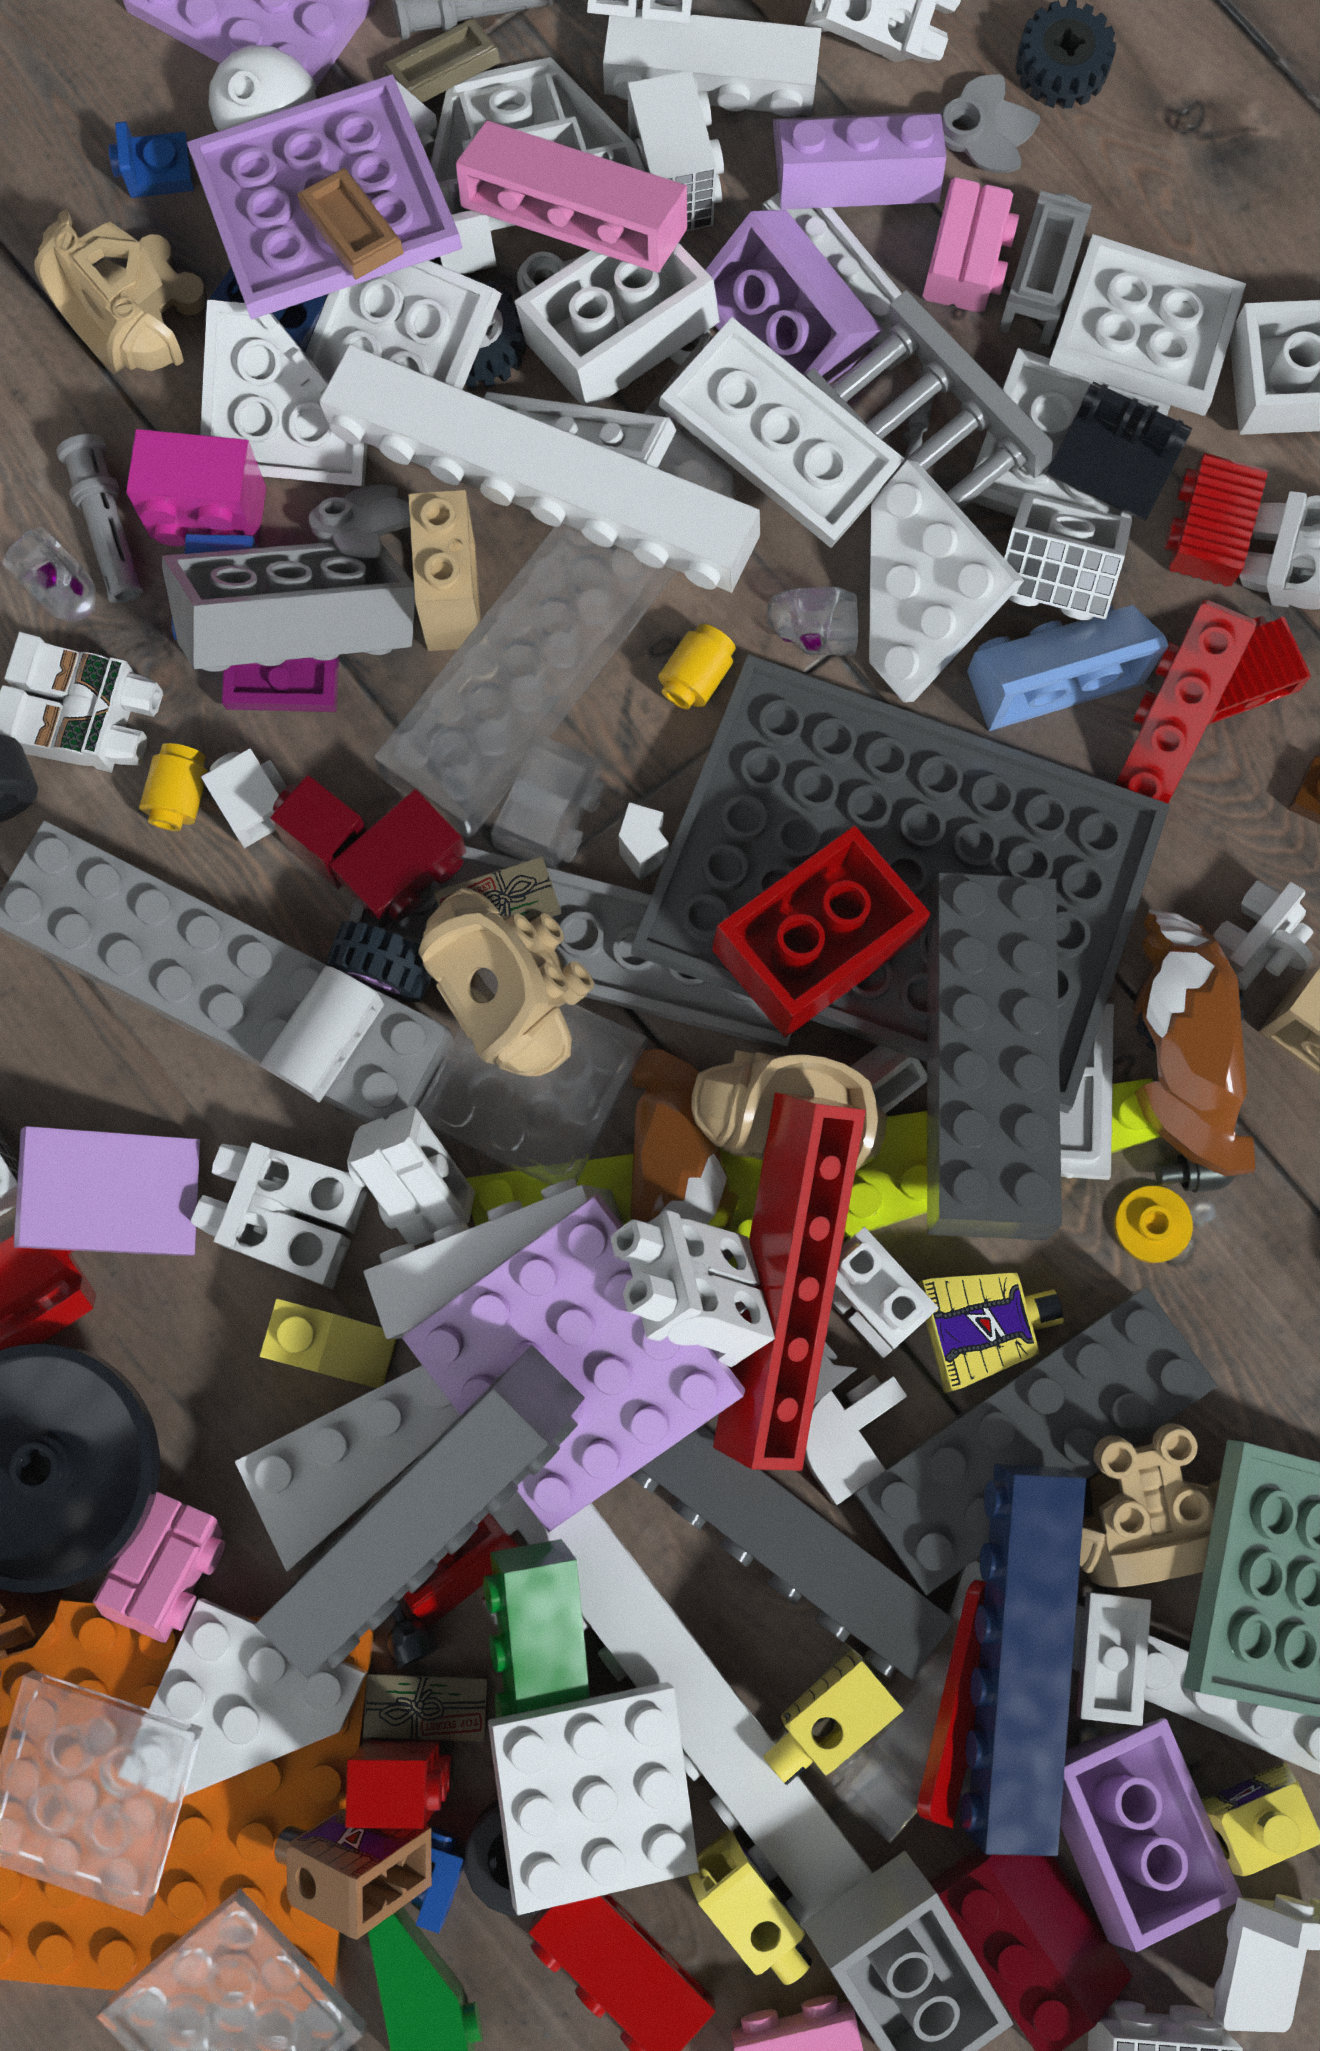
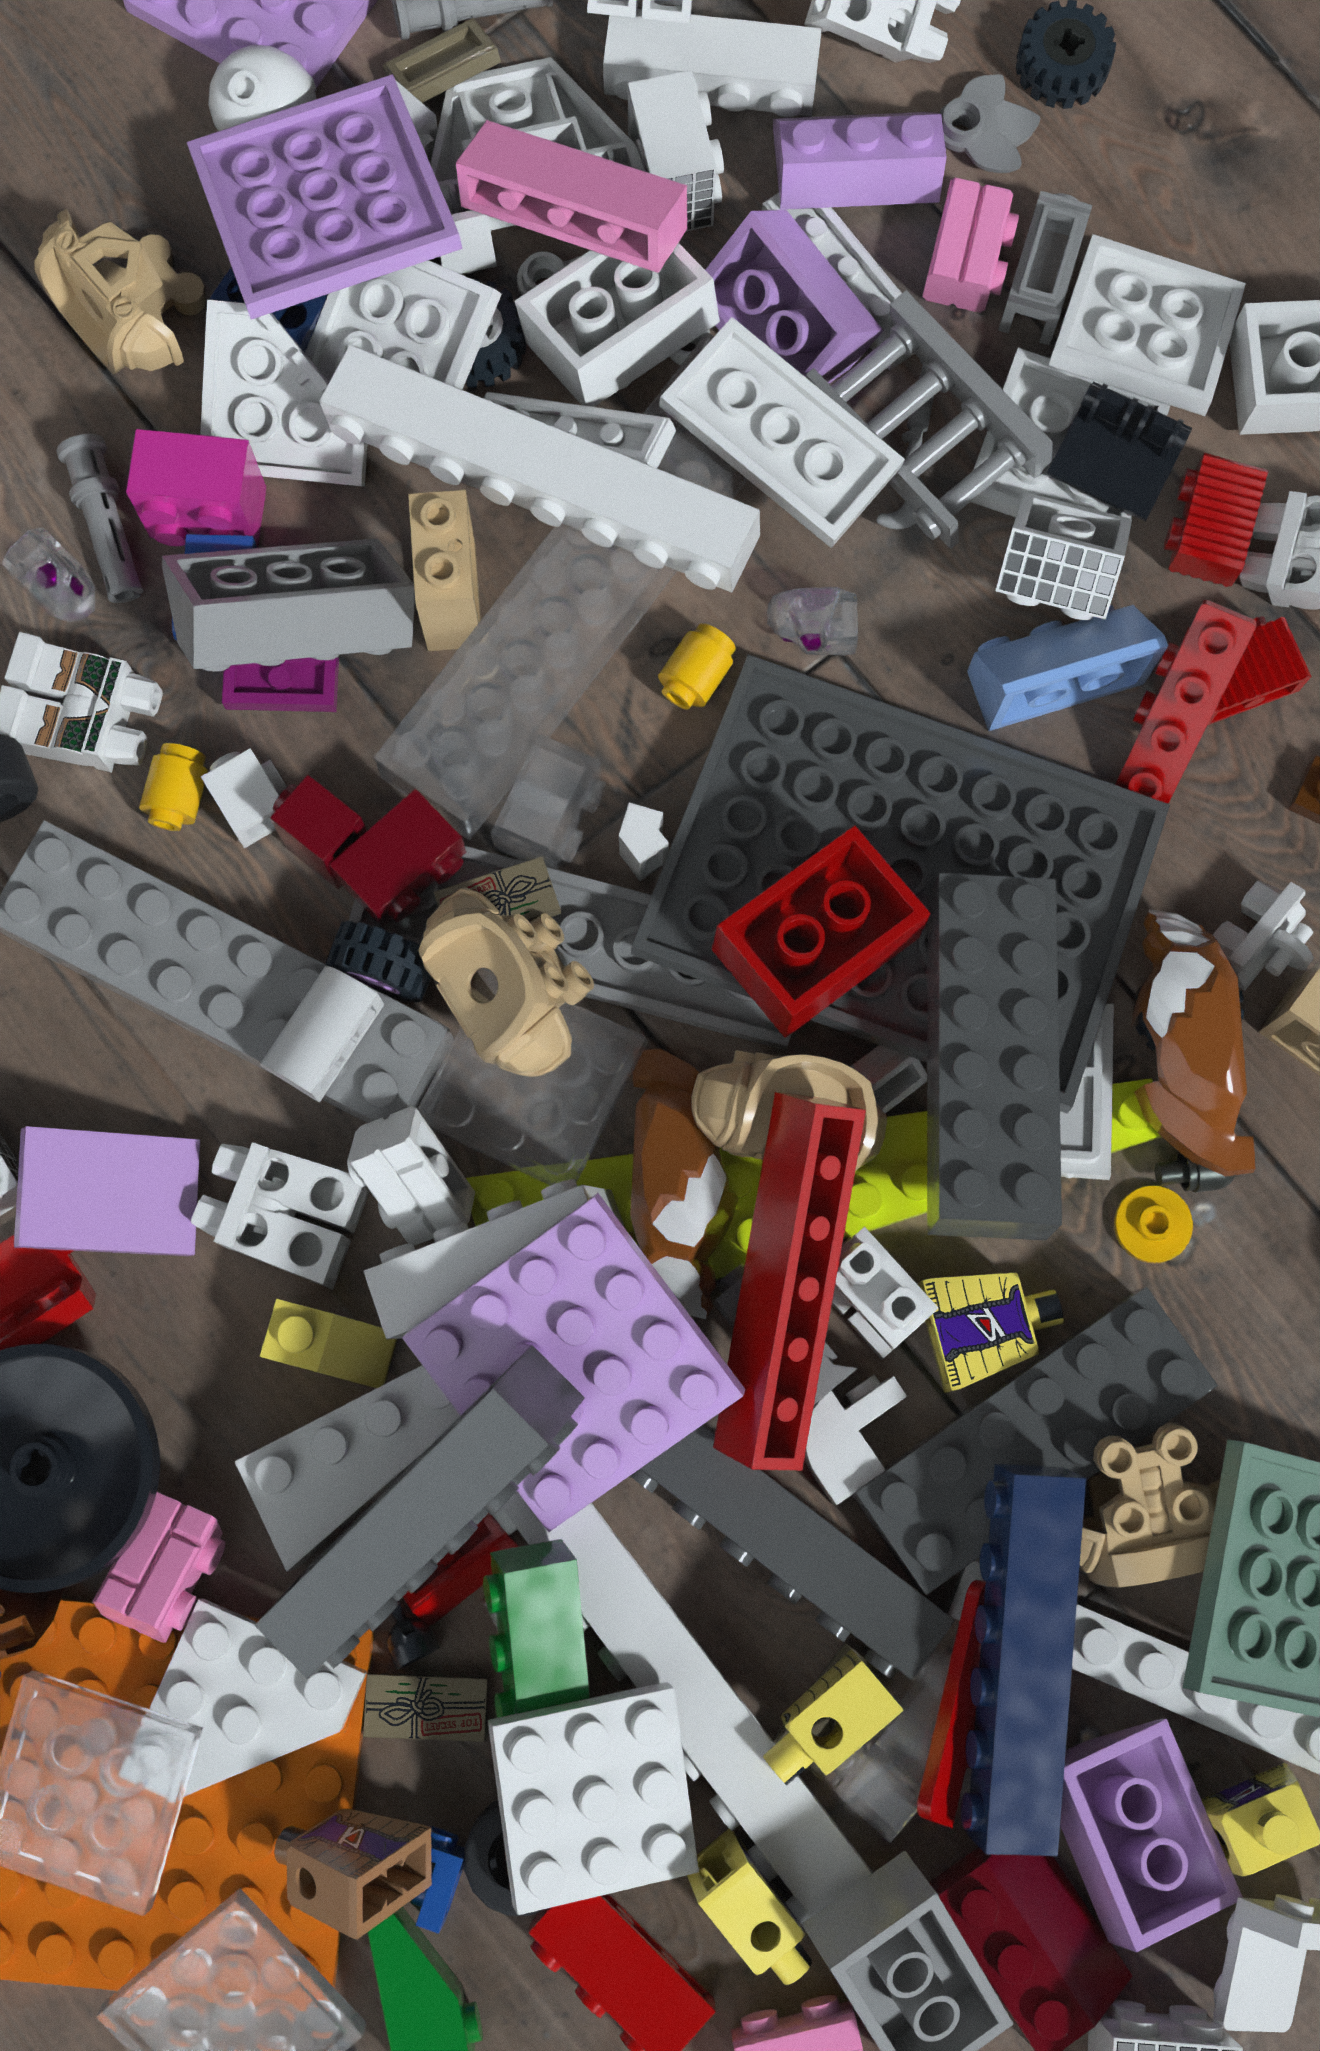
(151, 162): blue bracket -> none
(350, 223): medium nougat tile -> none
(360, 519): light grey plate -> none
(396, 1783): red brick -> none
(689, 1287): white hips -> none
(929, 581): white plate -> none
(1114, 1658): white plate -> none

